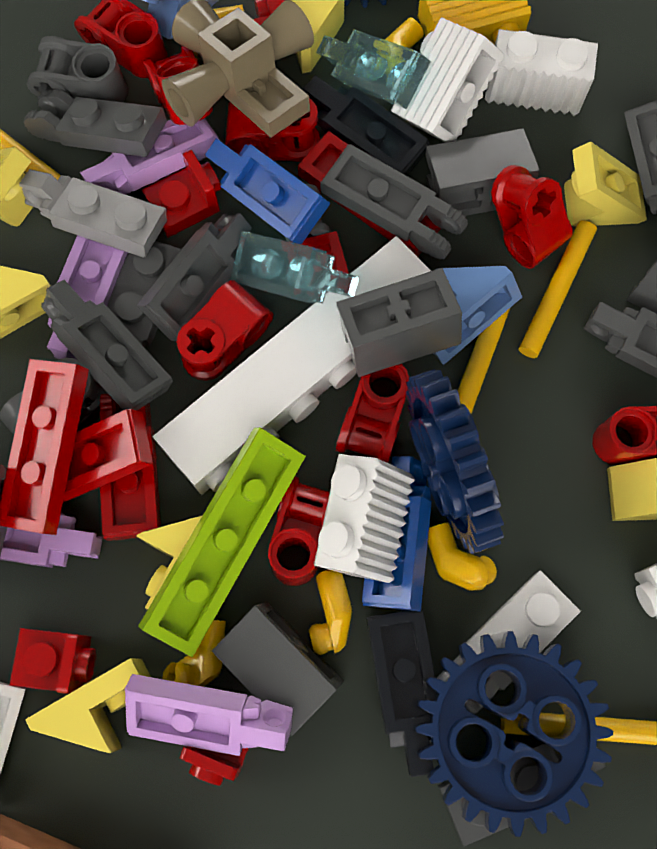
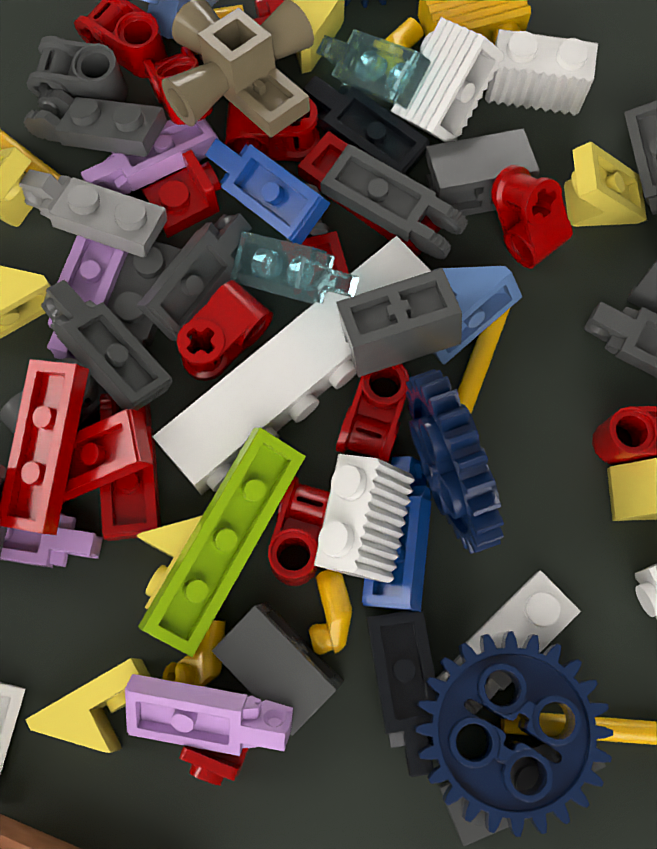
(52, 661): red bracket -> none
(457, 565): yellow arm -> none
(557, 289): yellow bar -> none

